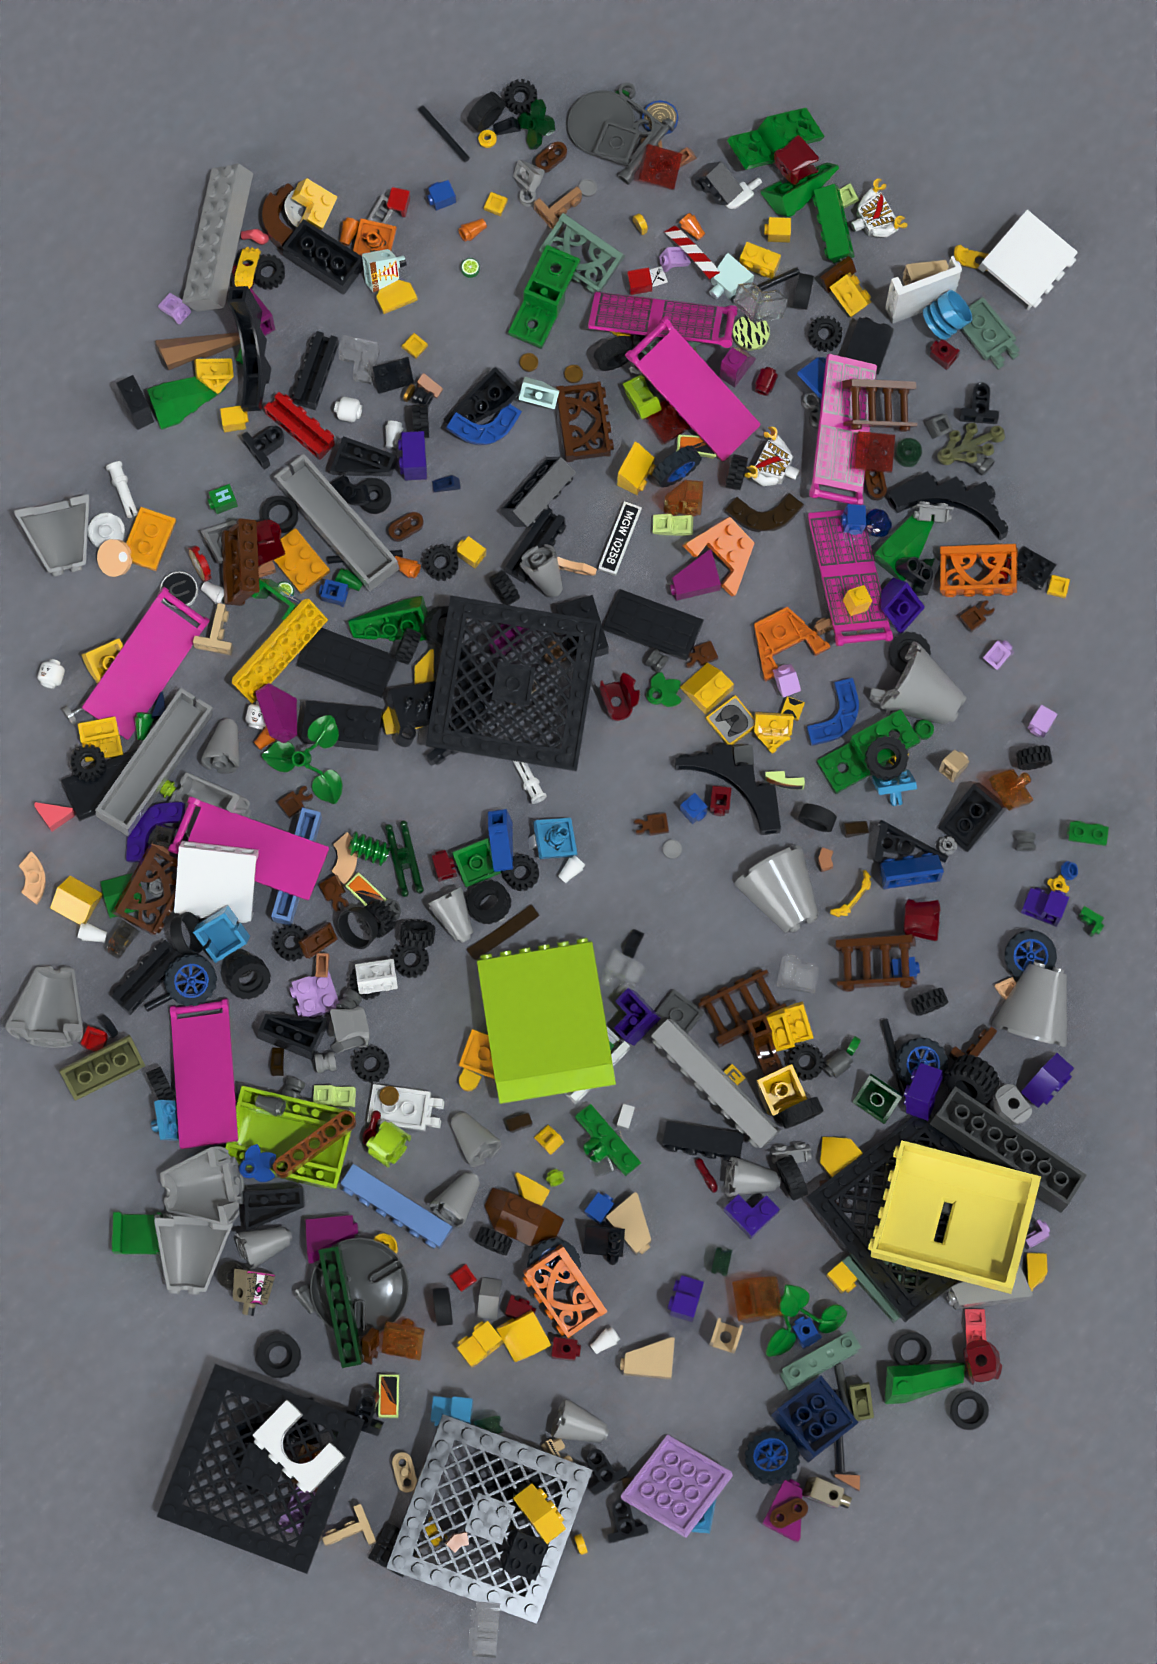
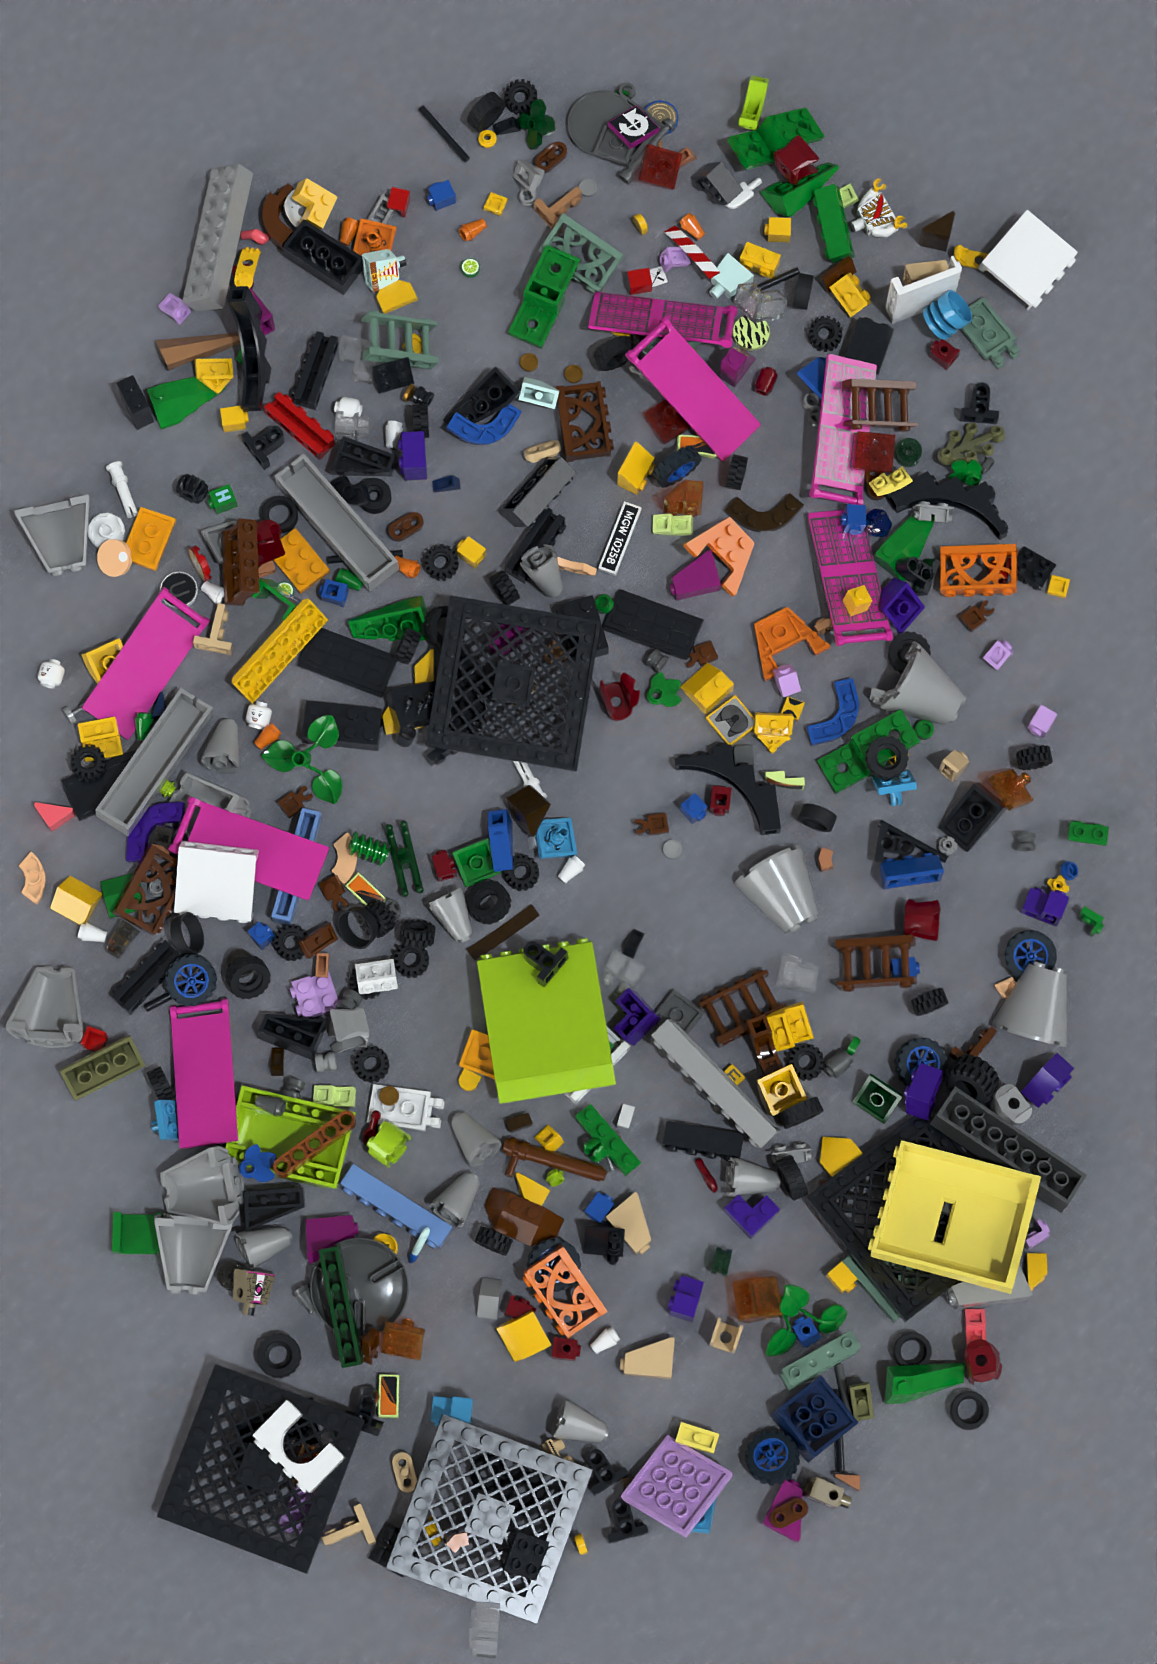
(107, 1024): black tile -> none
(192, 488): none -> black gear
(223, 932): dark azure piece -> none
(261, 935): none -> blue brick
(277, 278): black tyre -> none
(278, 712): magenta slope -> none
(350, 426): none -> clear hips
(377, 354): none -> sand green fence
(419, 1244): none -> light aqua piece
(429, 385): nougat piece -> none
(442, 1306): black tyre -> none
(463, 1278): red tile -> none
(480, 1344): yellow brick -> none
(491, 1424): clear green wheel -> none
(525, 1151): none -> reddish brown cylinder
(528, 808): none -> dark brown slope
(541, 1514): yellow brick -> none
(542, 957): none -> black tile
(546, 449): none -> tan plate
(604, 603): none -> green tile
(633, 127): none -> tile
(641, 397): lime panel -> none
(697, 1438): none -> light yellow panel
(754, 103): none -> lime arch
(773, 462): torso -> none
(847, 909): yellow piece -> none
(855, 829): dark brown piece -> none
(887, 484): none -> light yellow slope
(892, 1051): black bar -> none
(937, 233): none -> dark brown slope
(939, 426): dark grey slope -> none
(967, 472): none -> green plate

